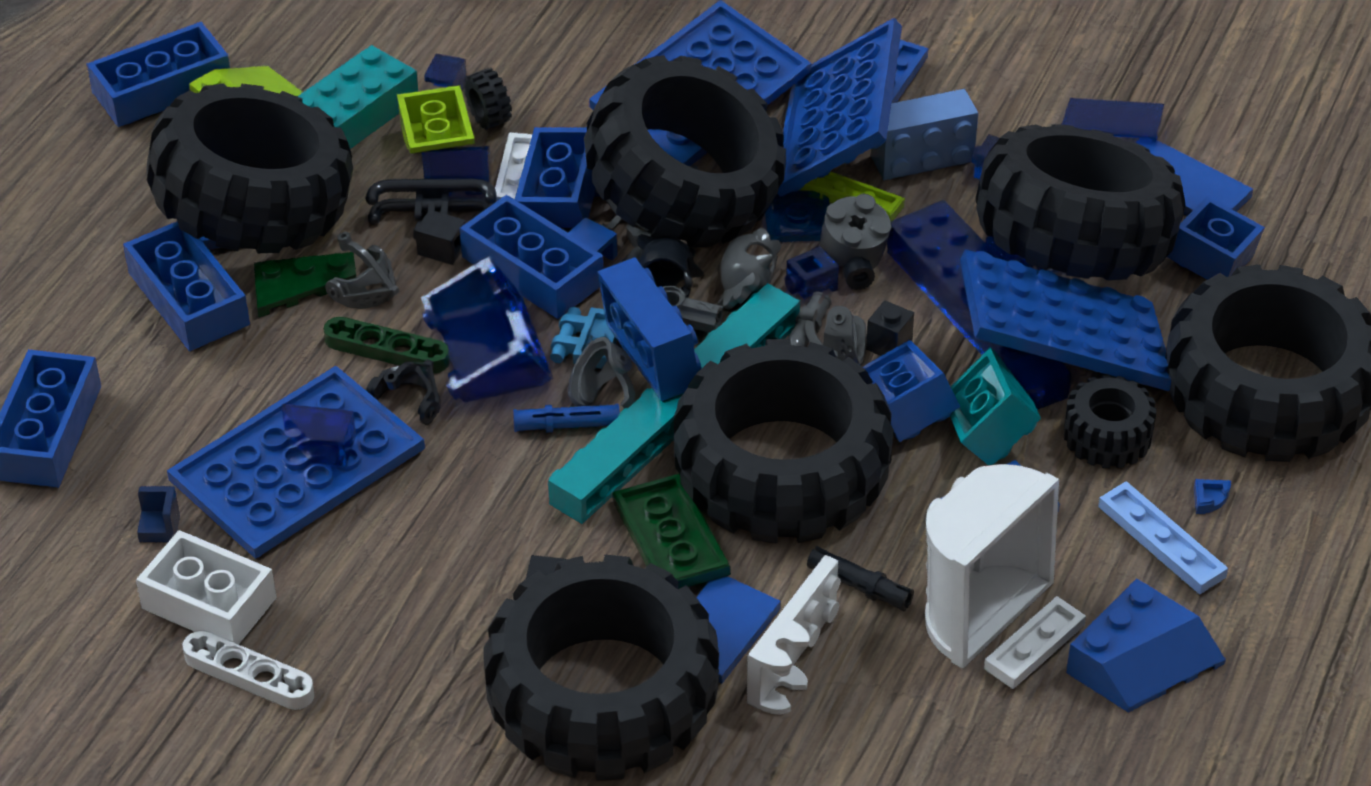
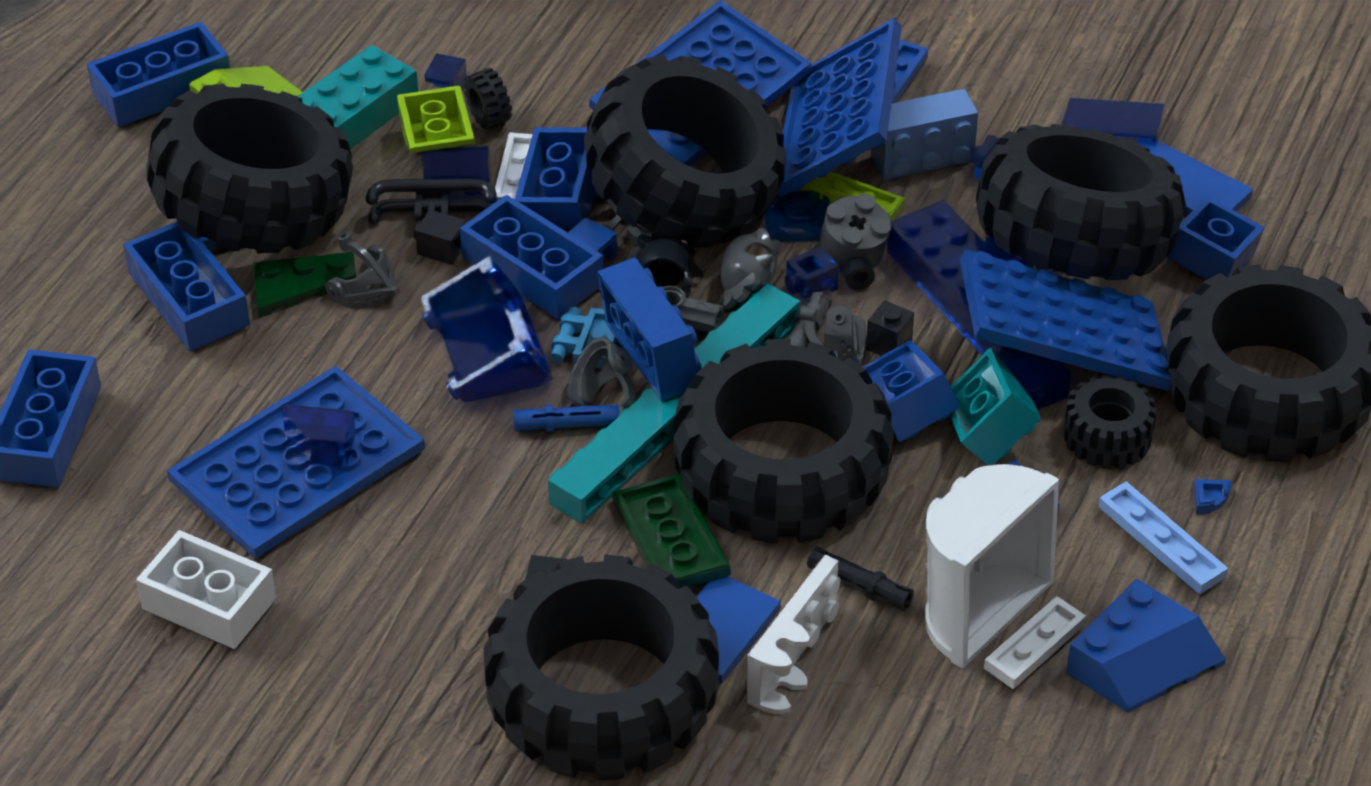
(158, 513): dark blue panel -> none
(251, 665): white beam -> none
(348, 336): dark green beam -> none
(410, 373): black helmet -> none

